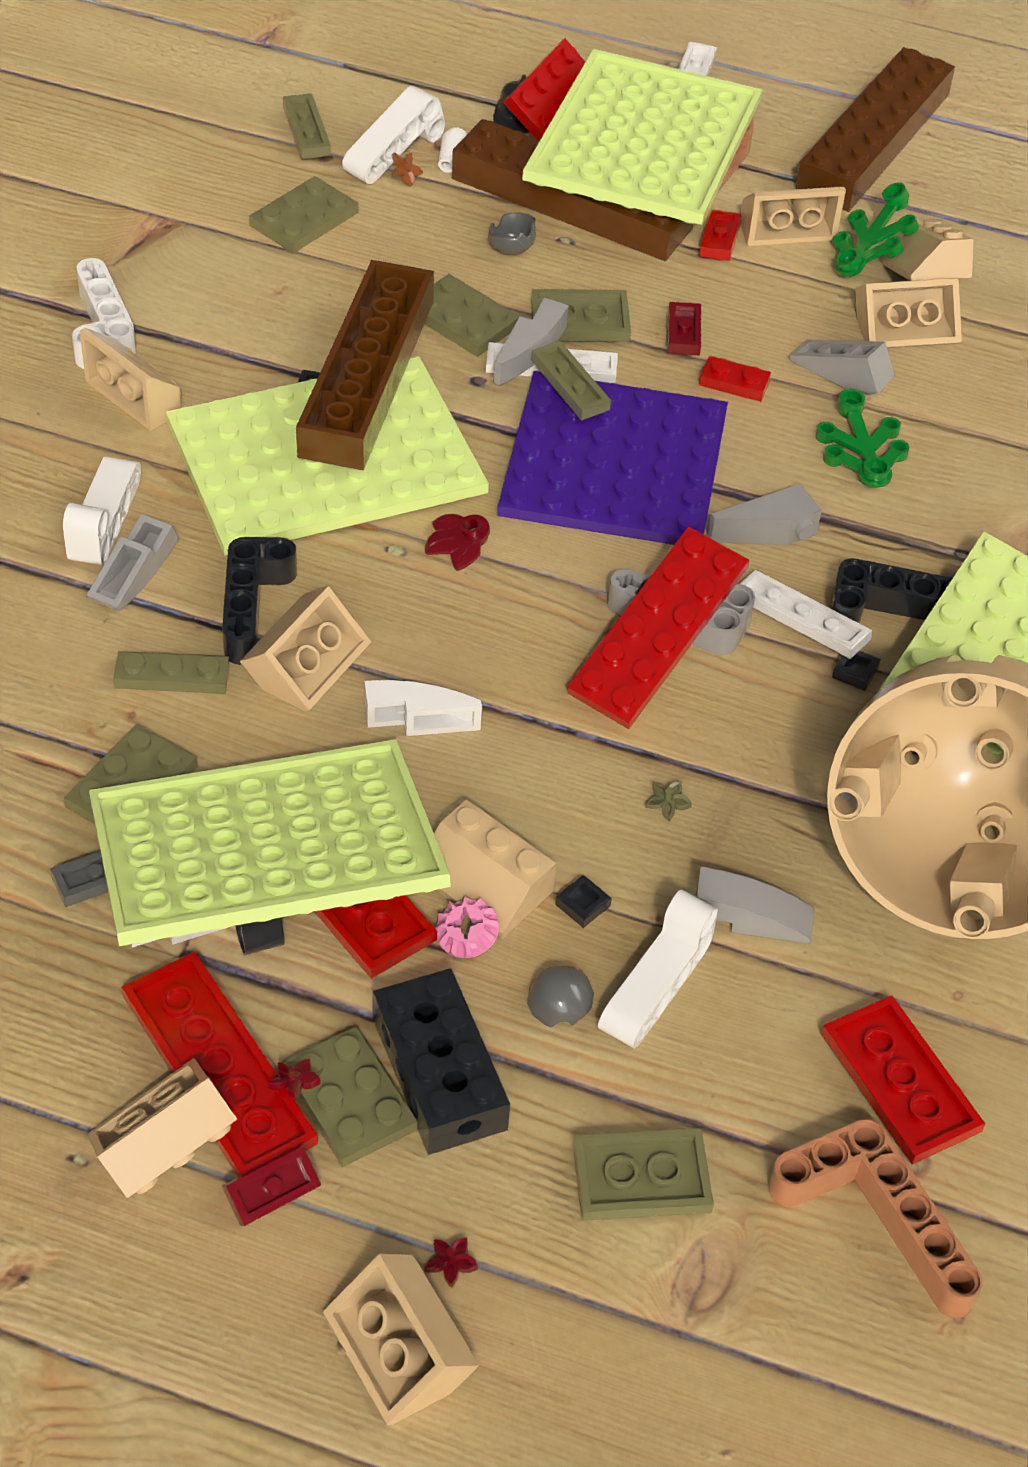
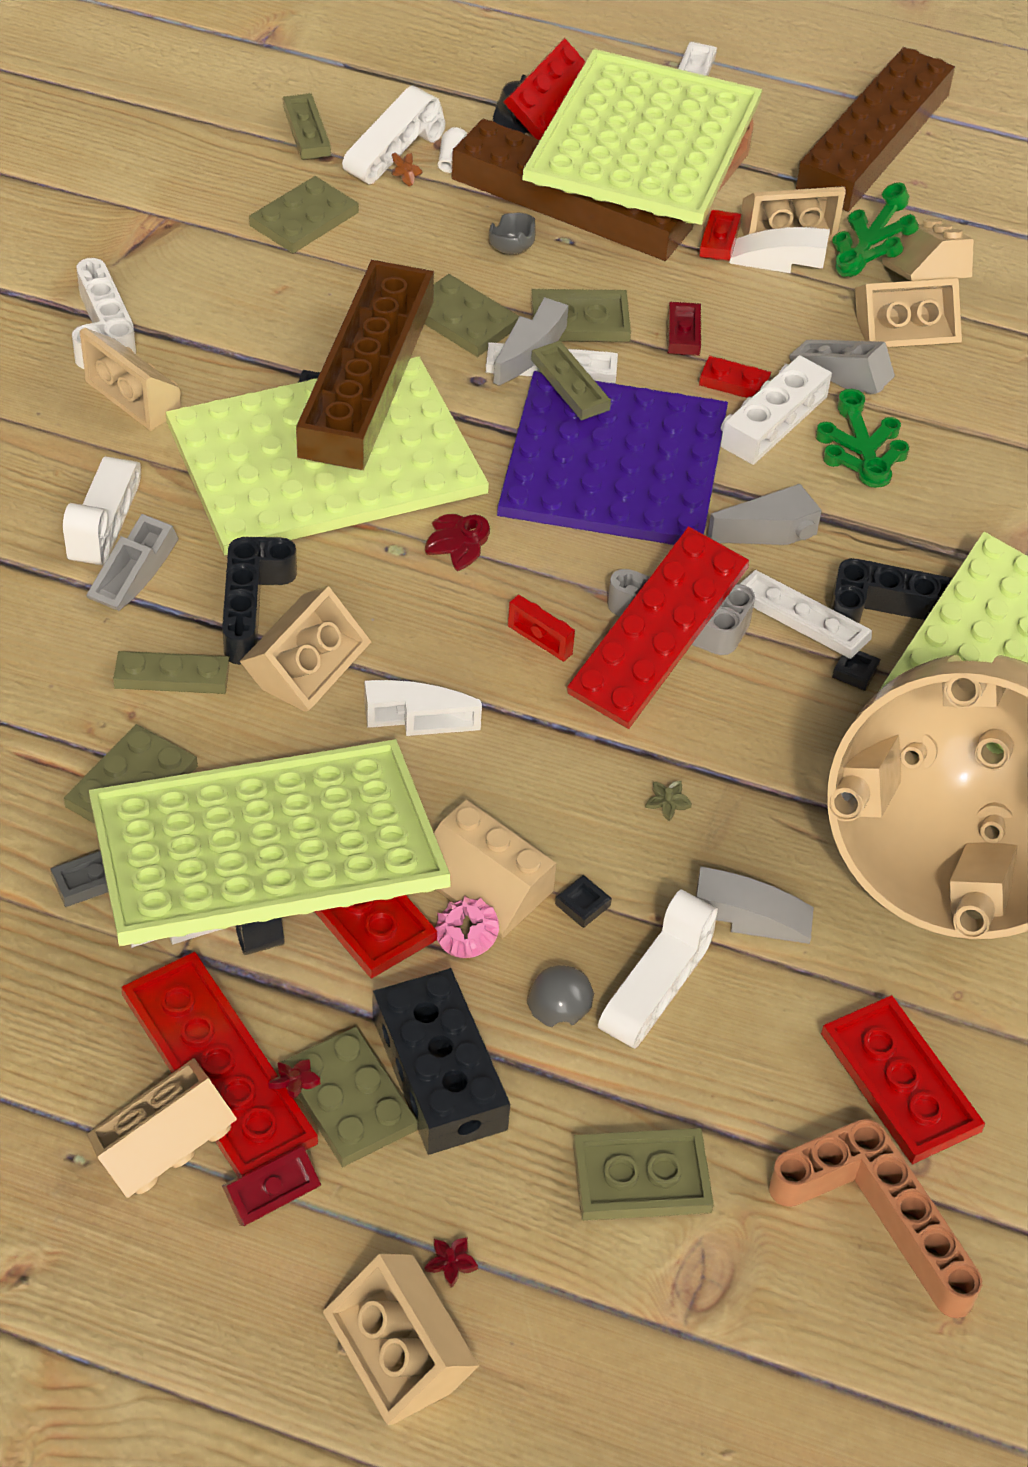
(541, 627): none -> red plate
(775, 409): none -> white brick
(781, 248): none -> white slope

